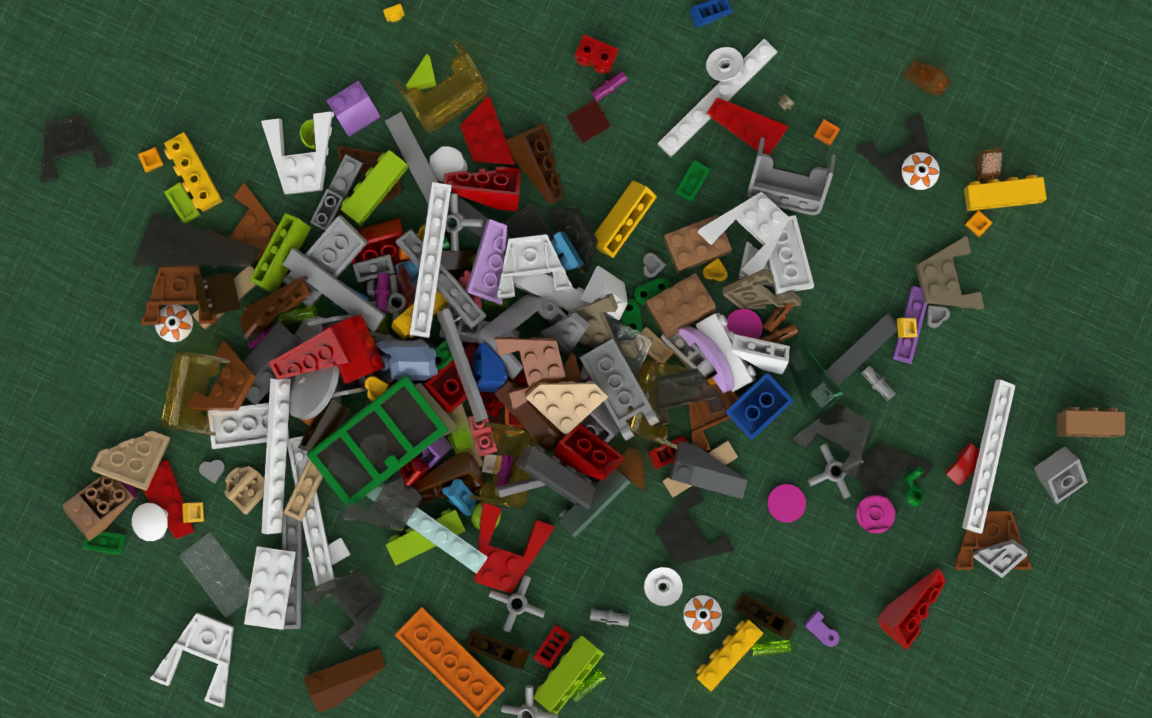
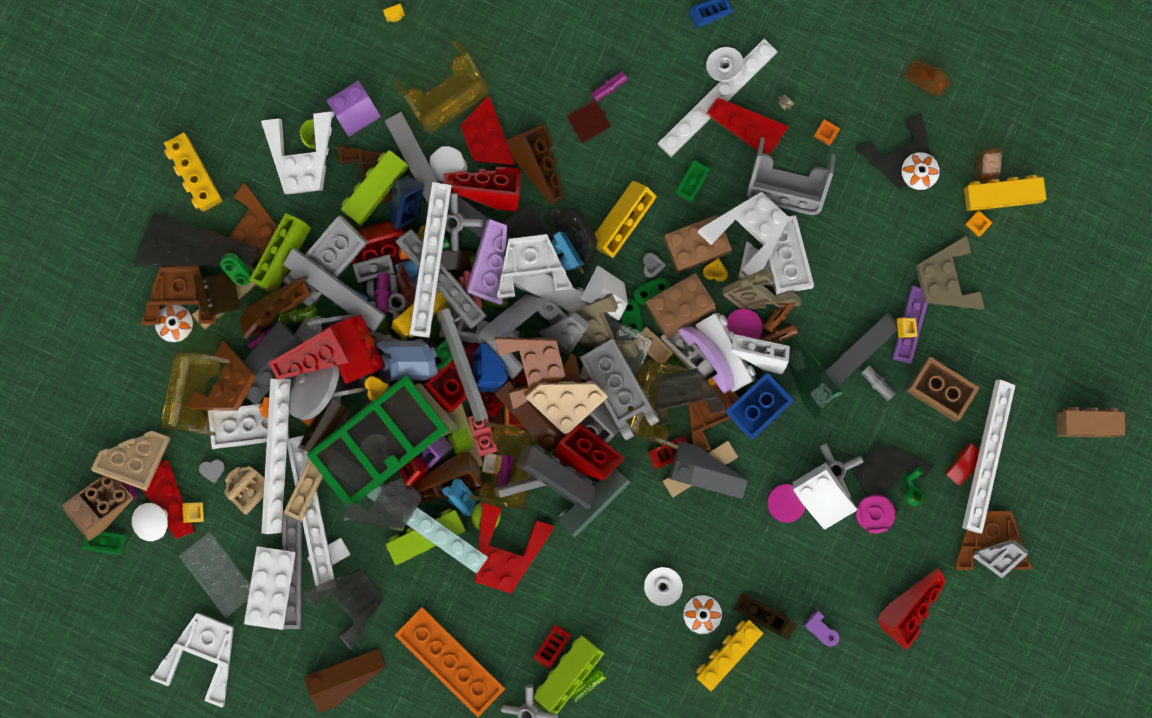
(69, 138): clear smoke wing -> none
(150, 159): light orange tile -> none
(182, 203): lime tile -> none
(237, 270): none -> green plate
(264, 407): none -> orange plate
(337, 192): light grey slope -> none
(405, 201): none -> dark blue slope
(423, 76): lime slope -> none
(497, 649): dark brown slope -> none
(508, 600): light grey bar -> none
(596, 54): red brick -> none
(609, 617): light grey pin -> none
(633, 467): clear orange slope -> none
(682, 536): clear smoke wing -> none
(771, 648): clear neon green axle -> none
(823, 496): none -> white slope
(842, 429): clear smoke wing -> none
(936, 315): light grey tile -> none
(942, 389): none -> medium nougat brick
(1061, 474): light grey slope -> none

